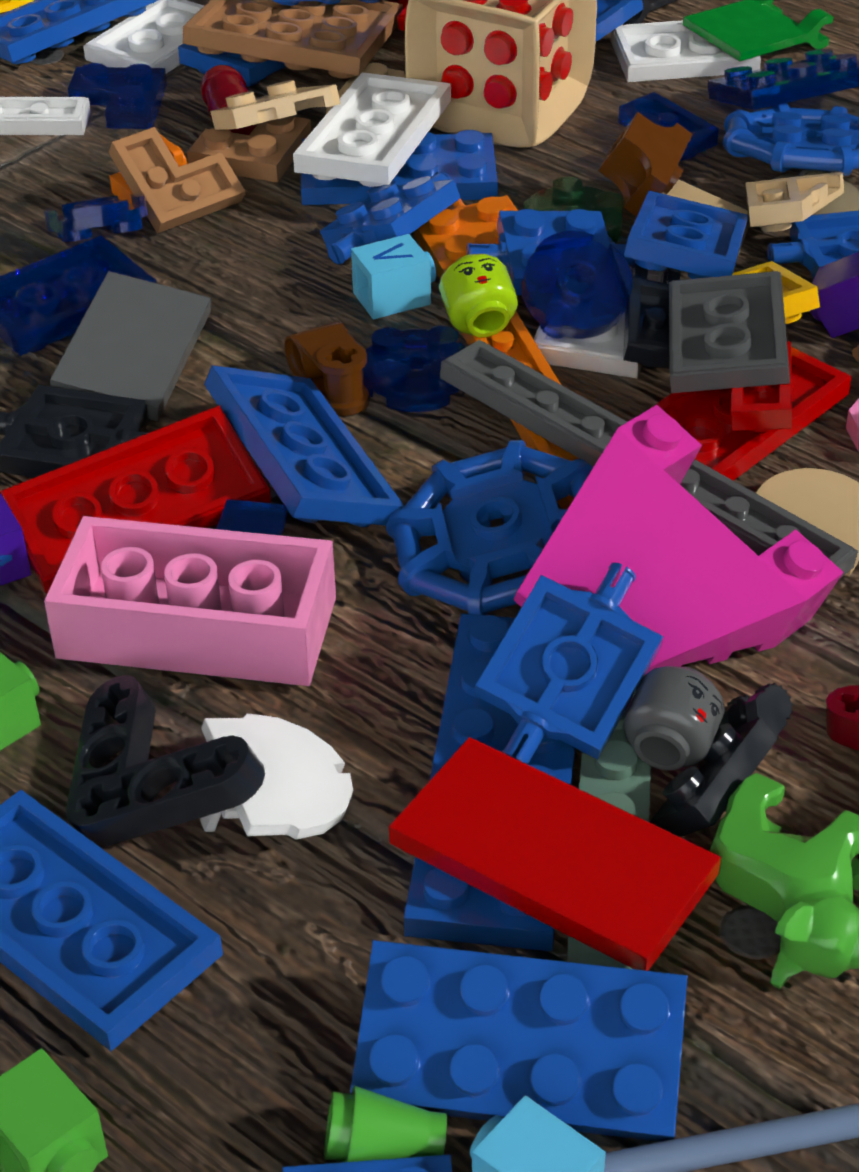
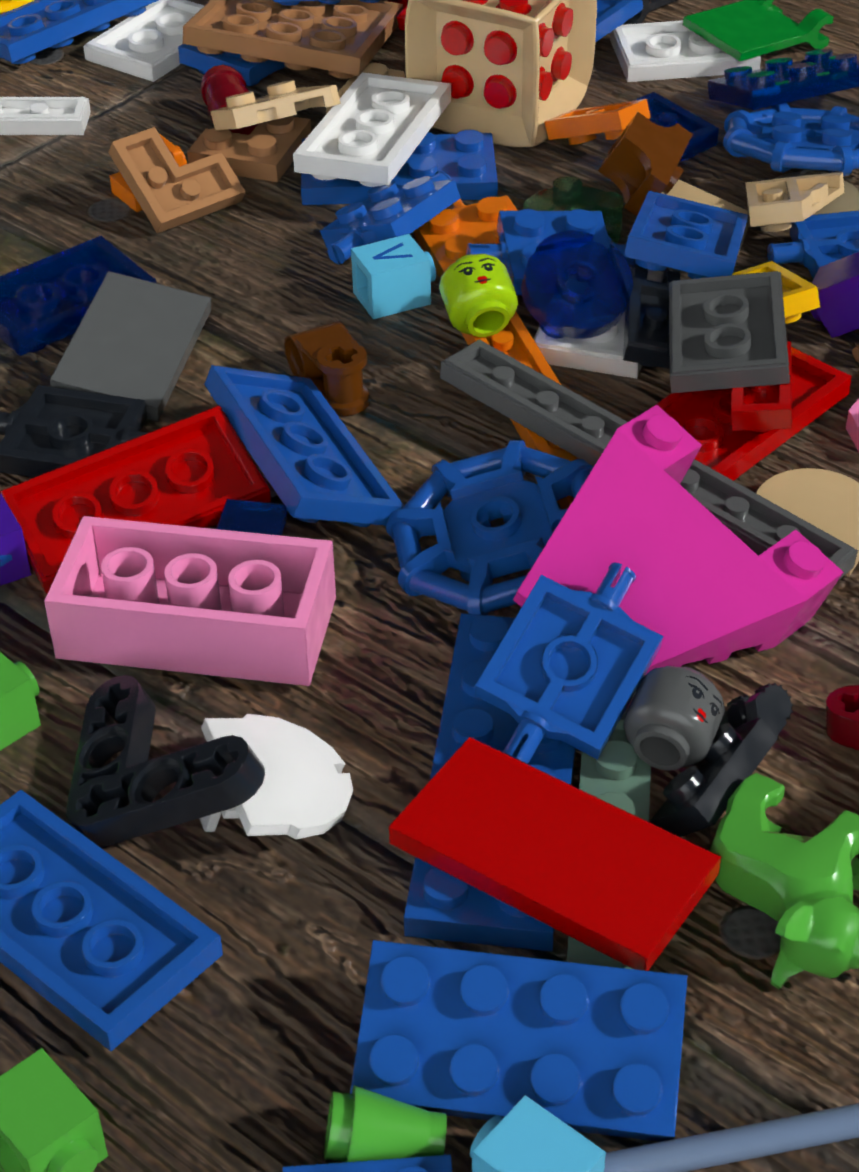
(98, 212): clear blue plate -> none
(129, 92): clear blue plate -> none
(392, 362): clear blue plate -> none
(584, 123): none -> orange plate

